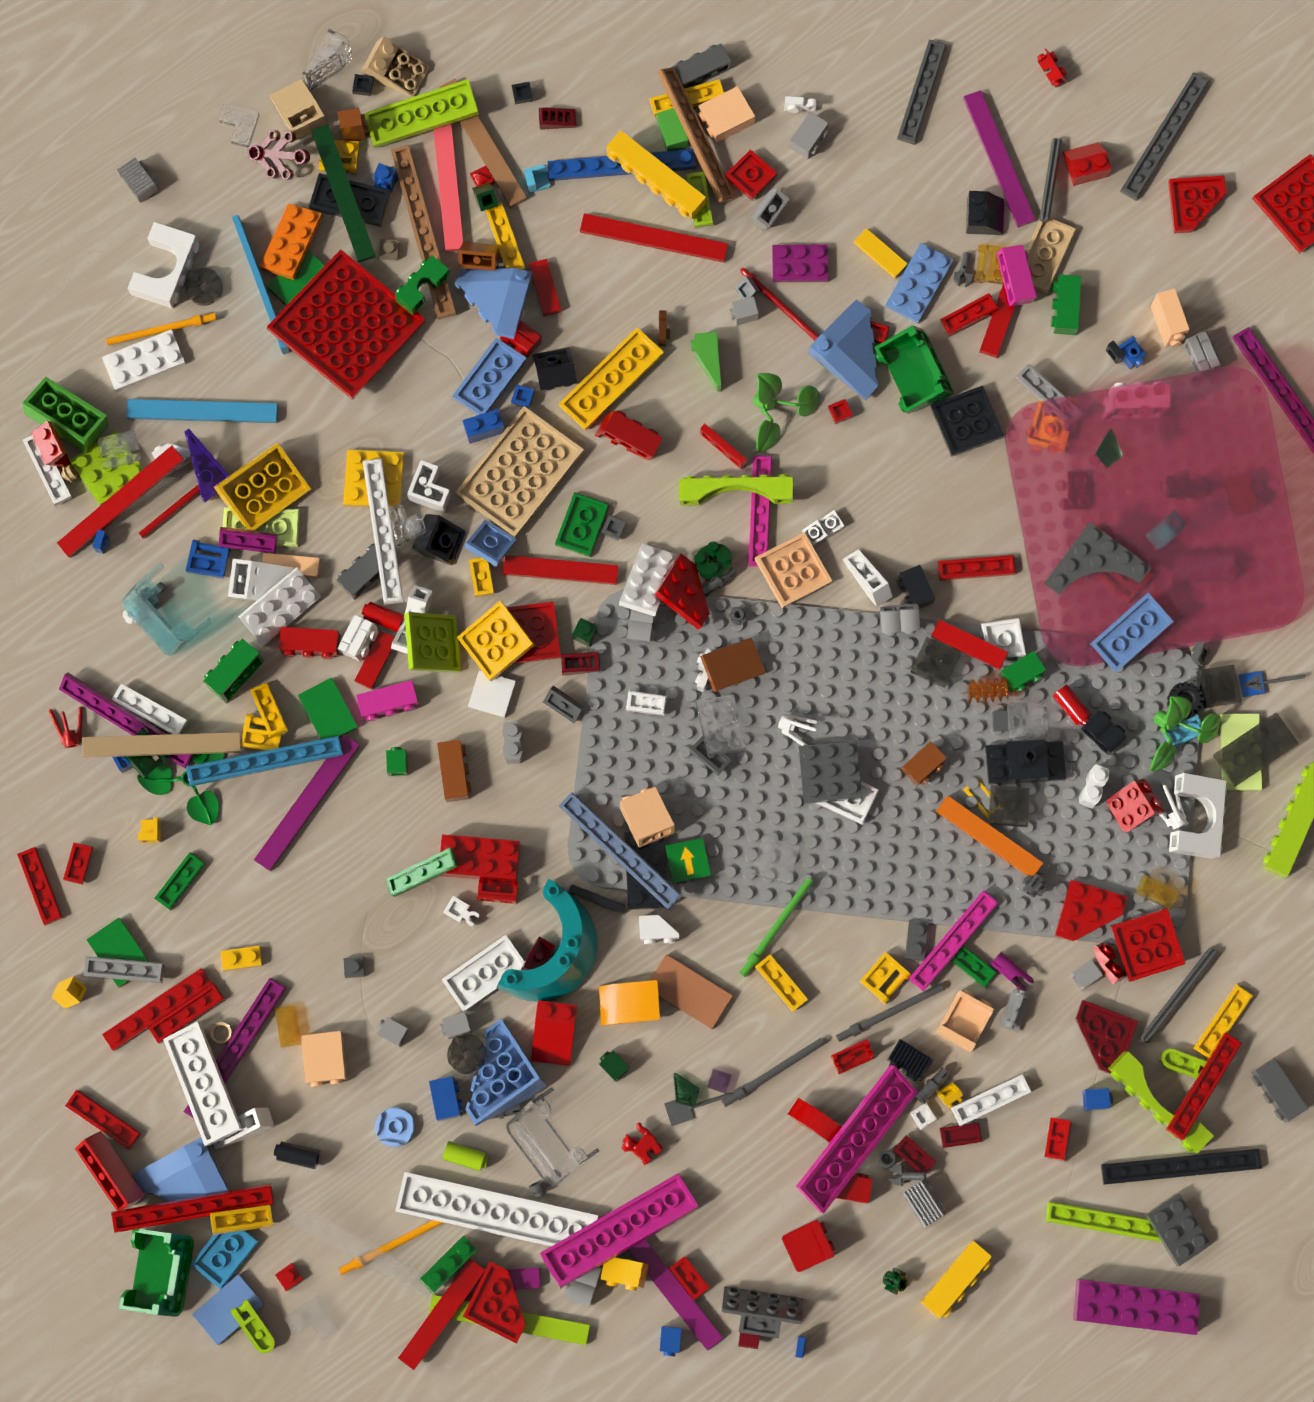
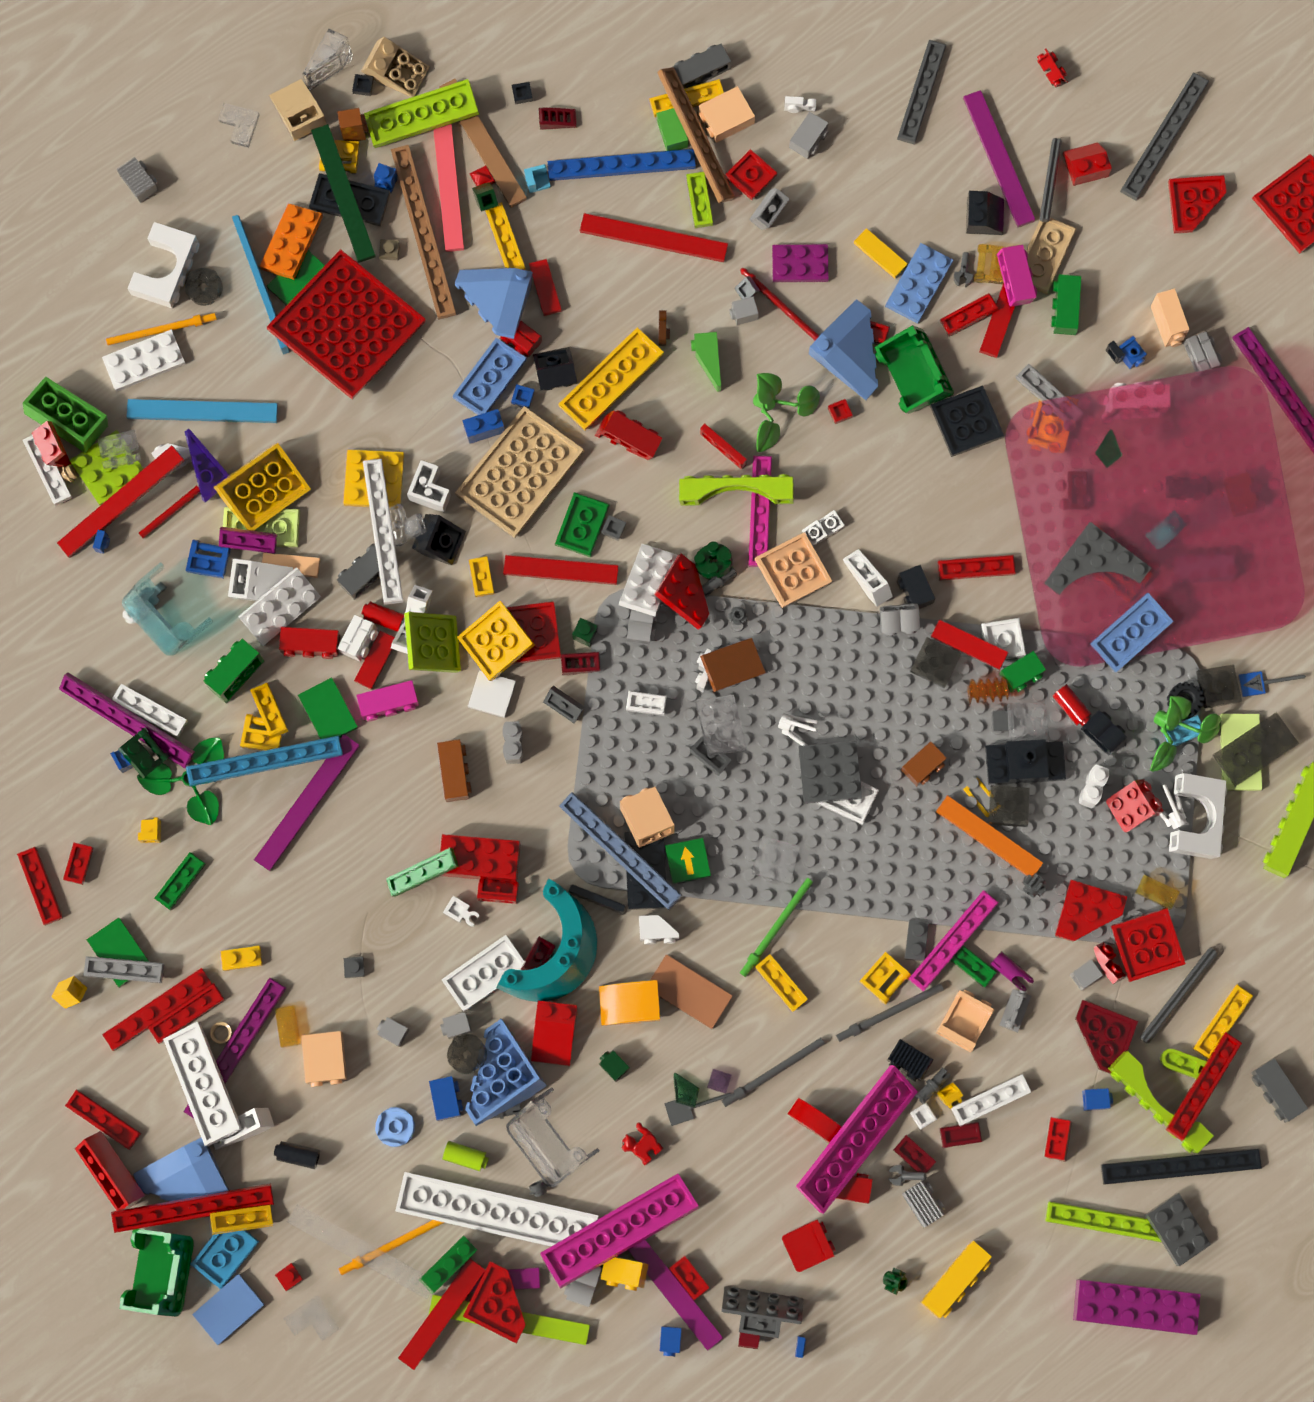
(70, 738): red plant -> none
(160, 744): tan tile -> none
(254, 1327): lime plate -> none
(276, 154): plant -> none
(396, 762): green brick -> none
(430, 272): green arch -> none
(478, 256): dark orange brick -> none
(490, 543): medium blue plate -> none
(655, 175): yellow brick -> none
(852, 1056): red hinge -> none
(891, 1160): dark grey hinge -> none
(1200, 653): dark grey plate -> none

